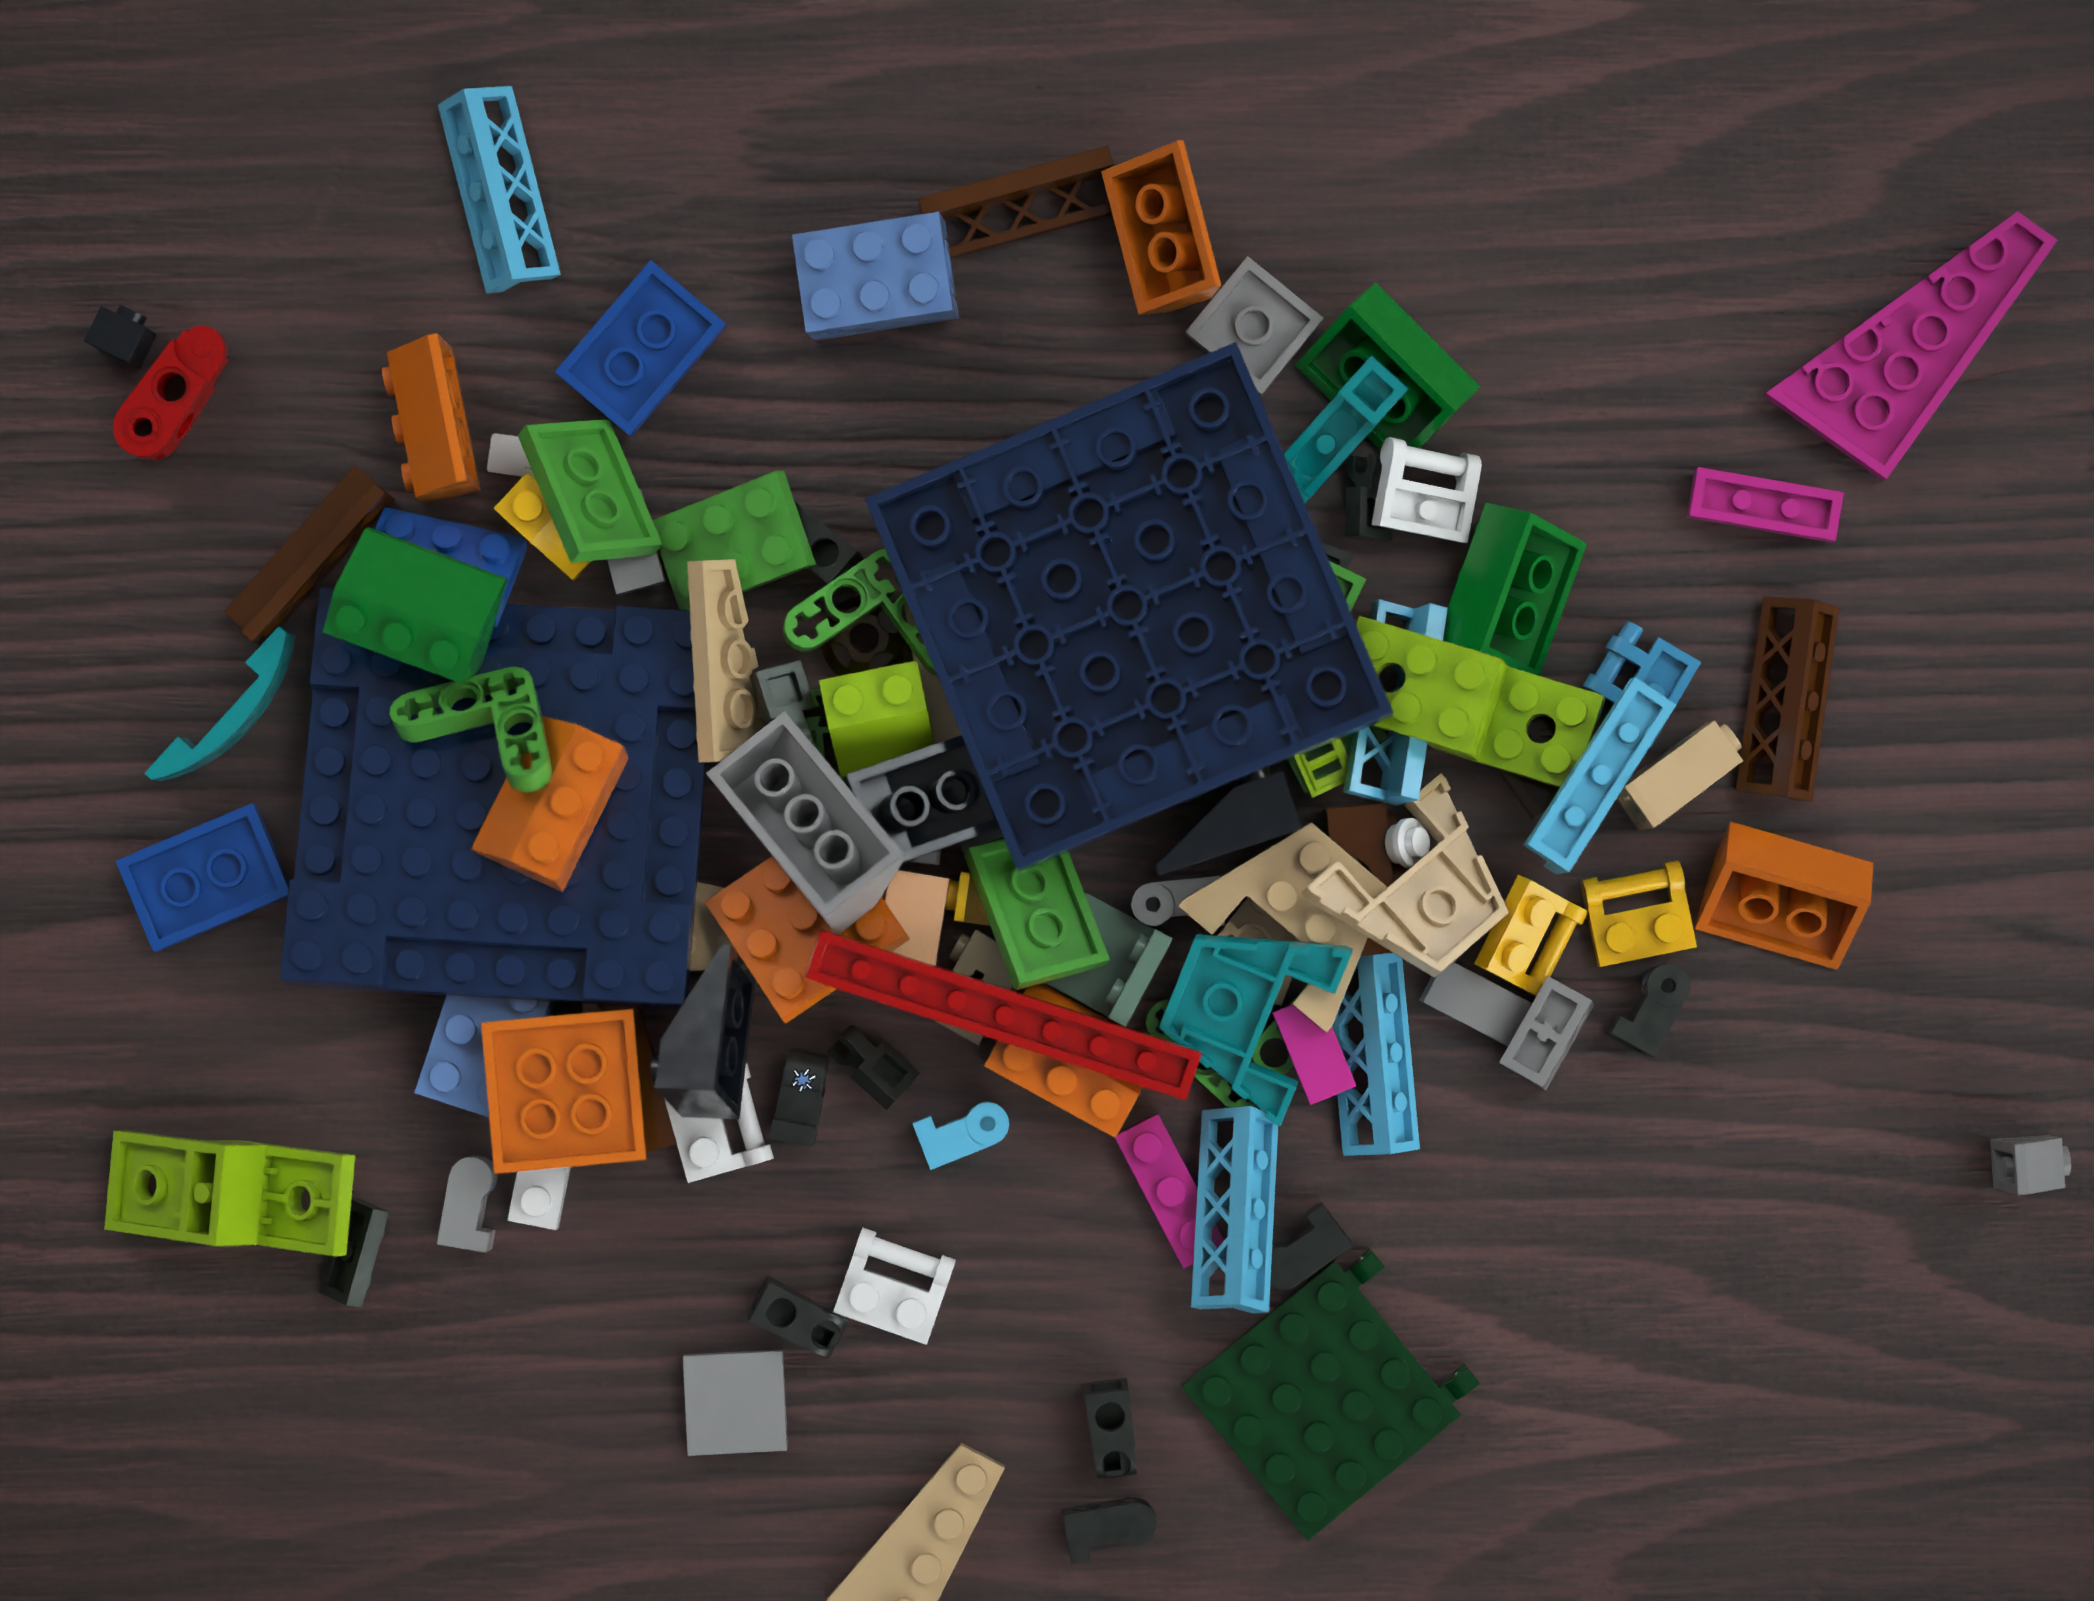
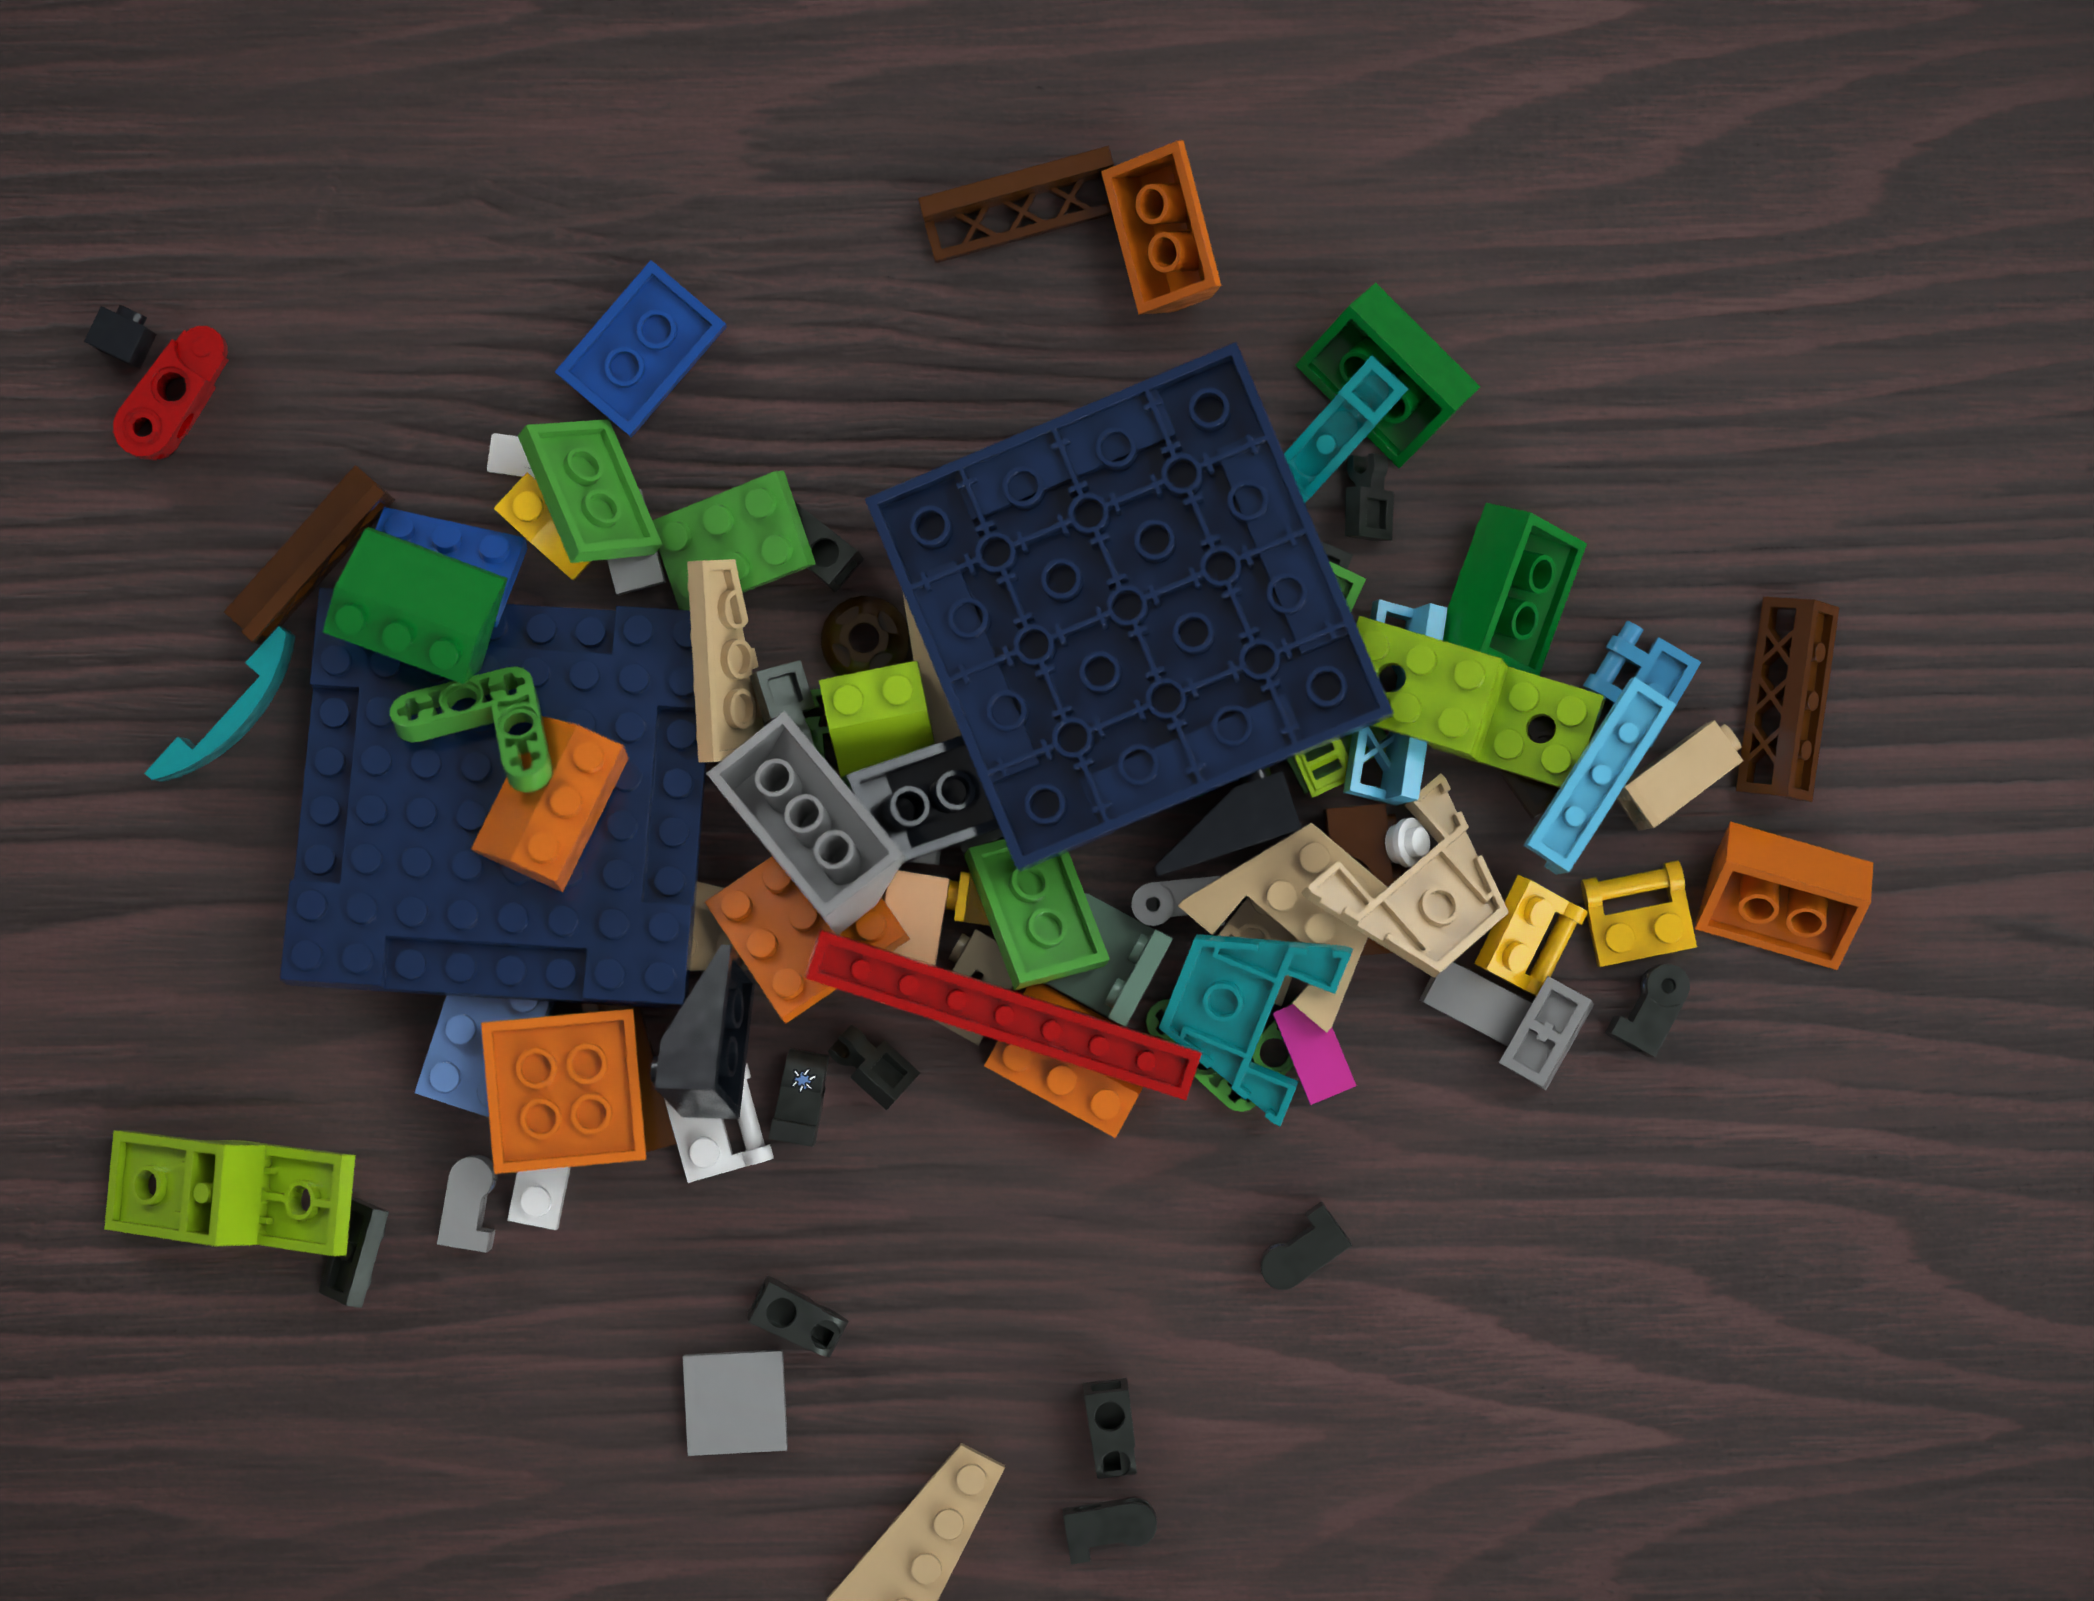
(204, 877): blue plate -> none
(431, 420): orange slope -> none
(488, 187): medium azure fence -> none
(871, 595): bright green beam -> none
(875, 276): medium blue piece -> none
(890, 1302): white plate -> none
(979, 1129): medium azure leg -> none
(1165, 1184): dark pink plate -> none
(1245, 1207): medium azure fence -> none
(1260, 317): light grey plate -> none
(1324, 1397): dark green plate -> none
(1384, 1057): medium azure fence -> none
(1421, 506): white plate -> none
(1765, 504): dark pink plate -> none
(1897, 367): dark pink wing -> none
(2029, 1164): light grey slope -> none

